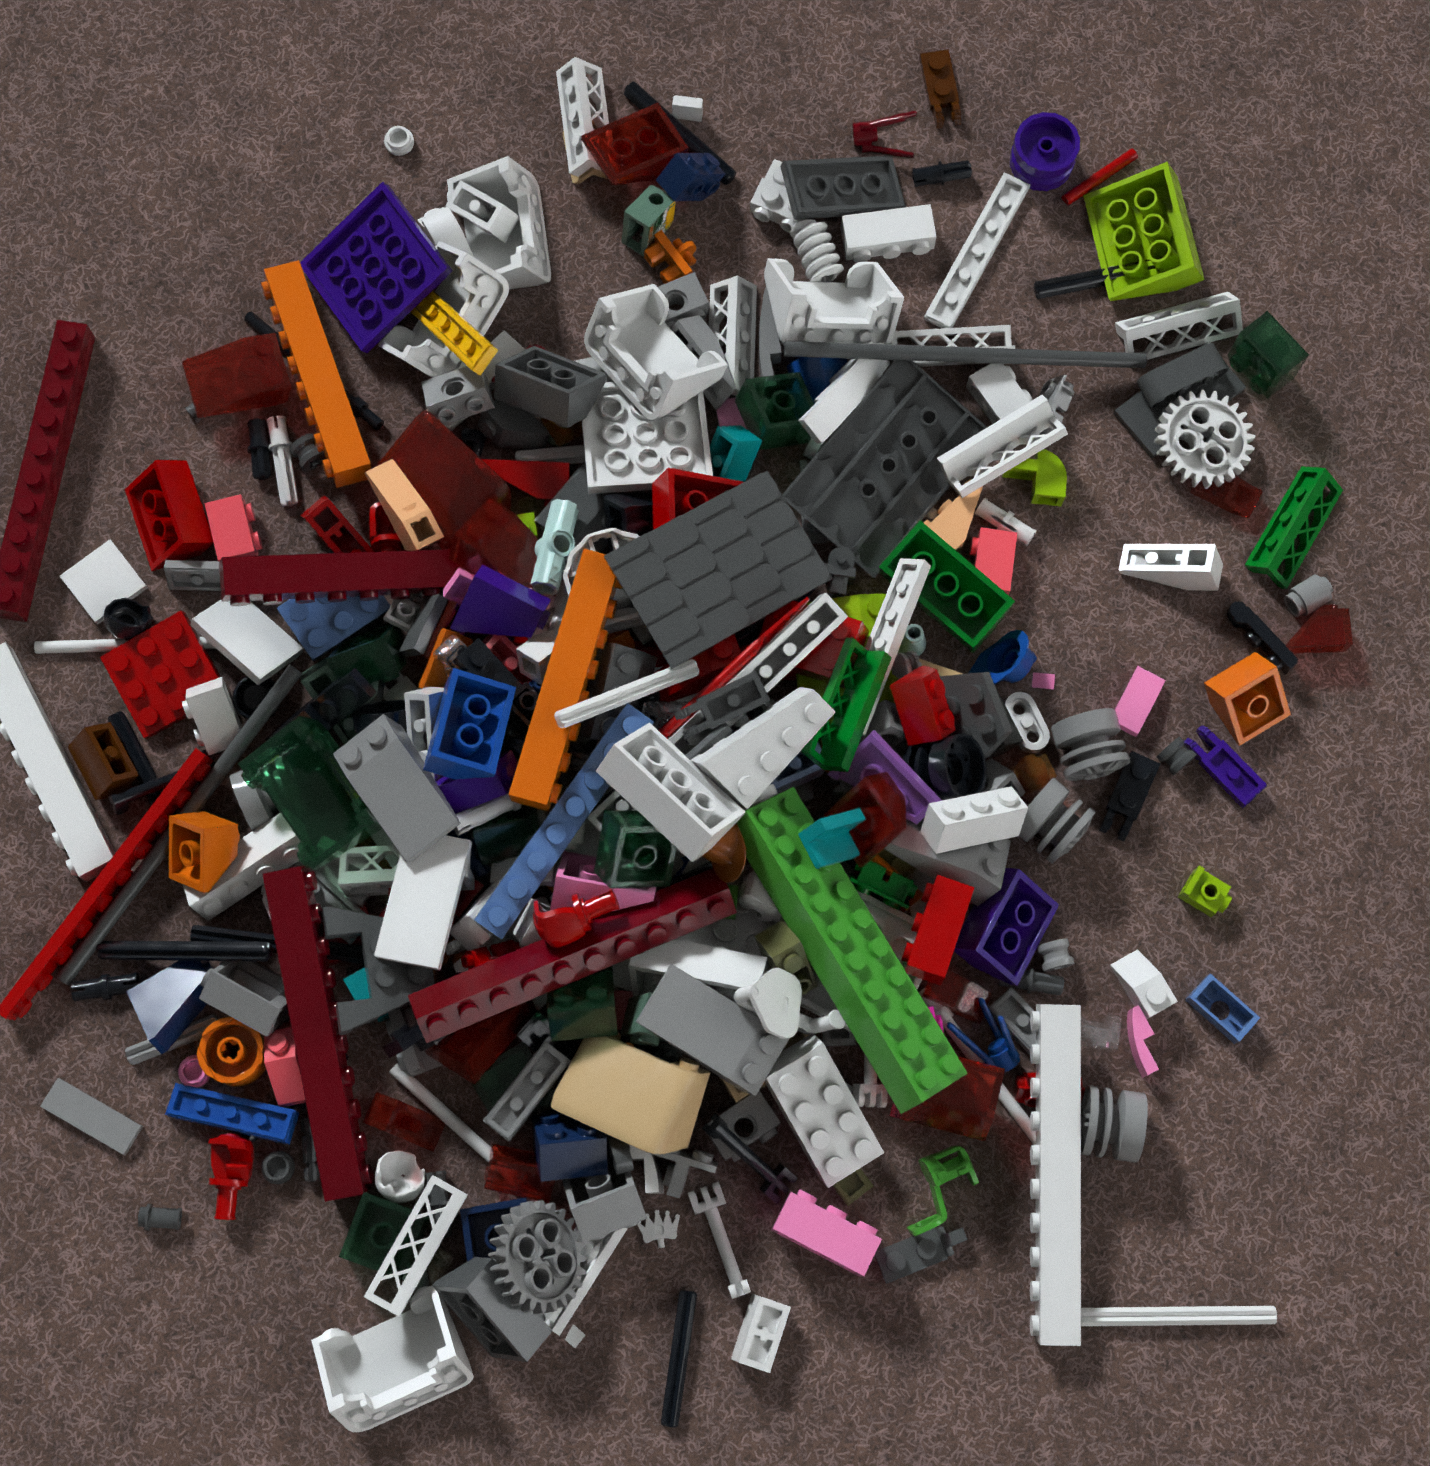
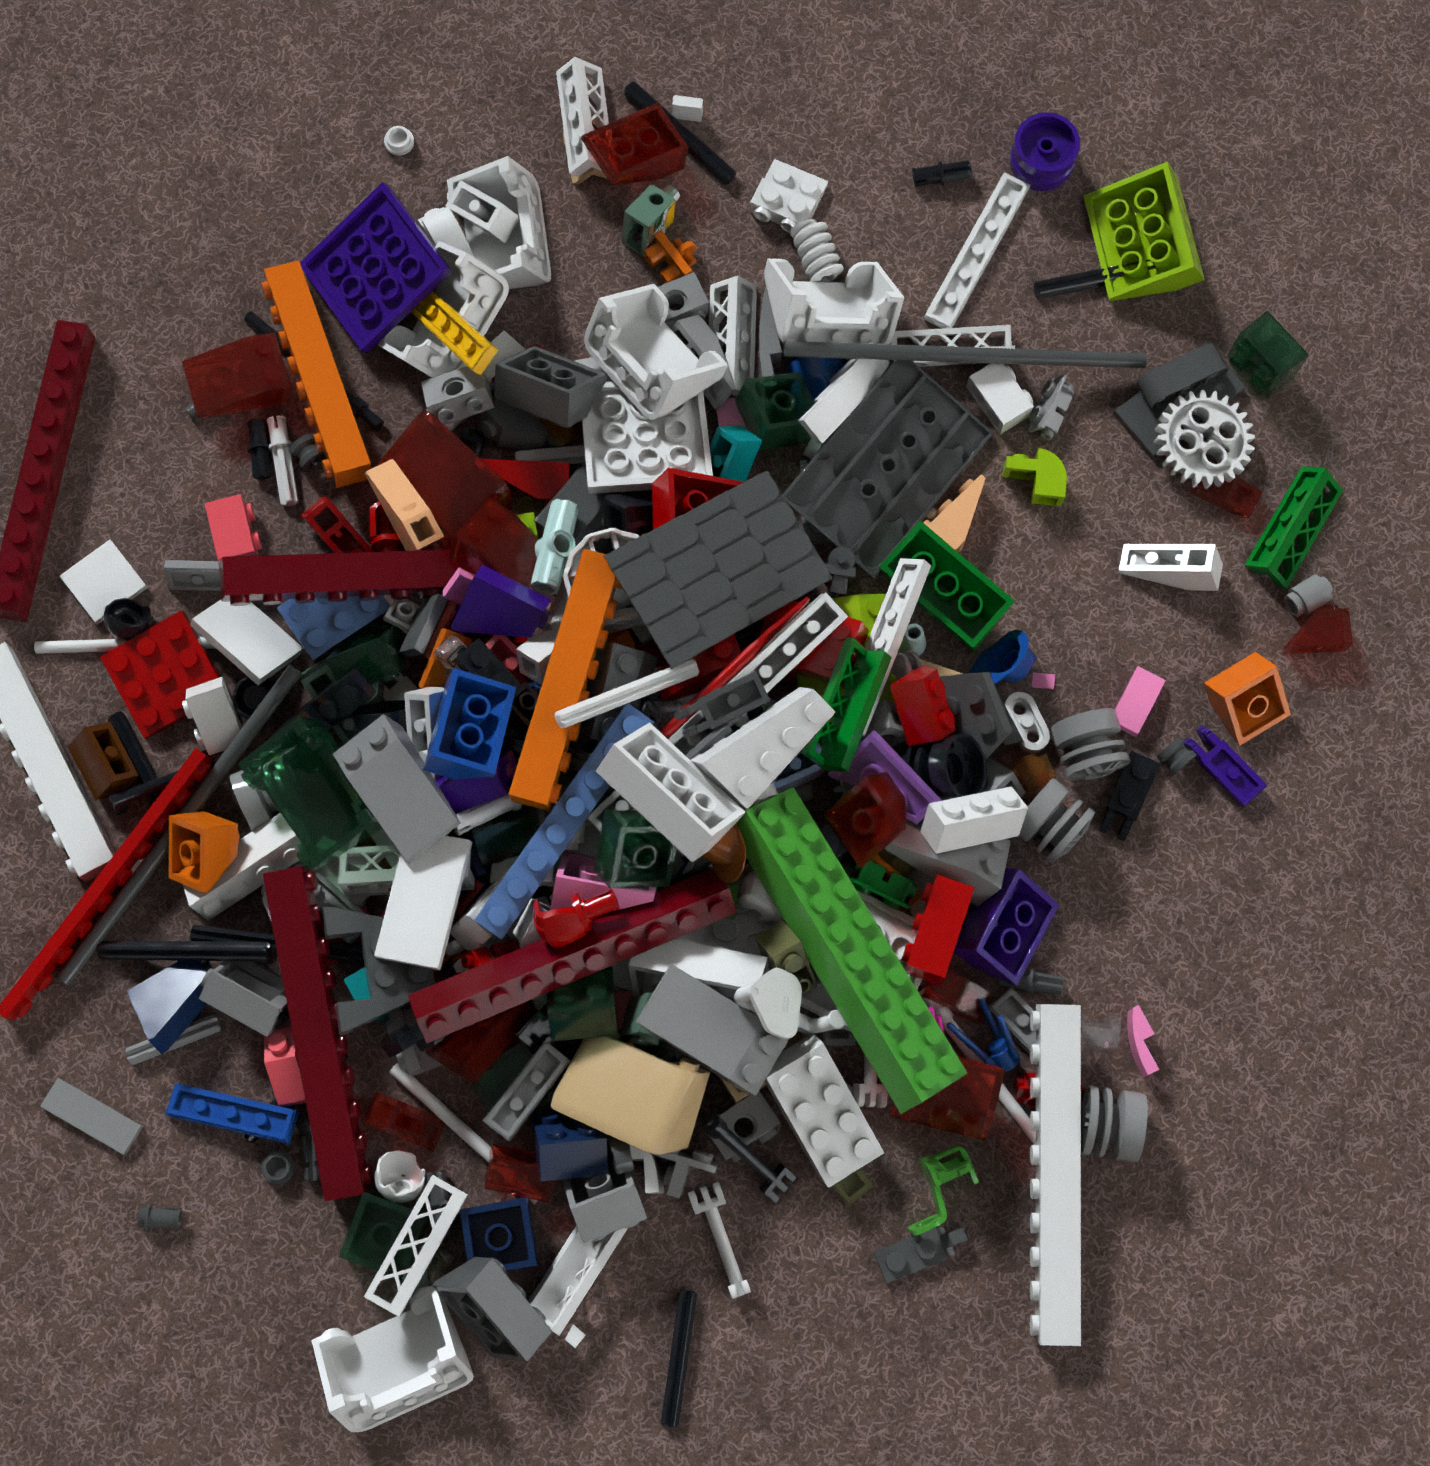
(103, 986): black pin -> none
(168, 513): red slope -> none
(191, 1073): bright pink plate -> none
(216, 1047): orange brick -> none
(232, 1168): red piece -> none
(546, 1254): light grey gear -> none
(659, 1229): white piece -> none
(691, 176): dark blue brick -> none
(760, 1333): white hinge -> none
(827, 1233): bright pink brick -> none
(829, 838): teal panel -> none
(841, 186): dark grey tile -> none
(866, 133): dark red plant -> none
(888, 233): white brick -> none
(940, 85): reddish brown hinge -> none
(995, 555): coral brick -> none
(998, 444): white fence -> none
(1005, 521): white pin -> none
(1055, 955): light grey wheel -> none
(1100, 176): red bar -> none
(1143, 984): white slope -> none
(1178, 1316): white axle -> none
(1182, 316): white fence -> none
(1194, 892): lime brick -> none
(1240, 1017): medium blue piece -> none
(1261, 636): black hinge -> none

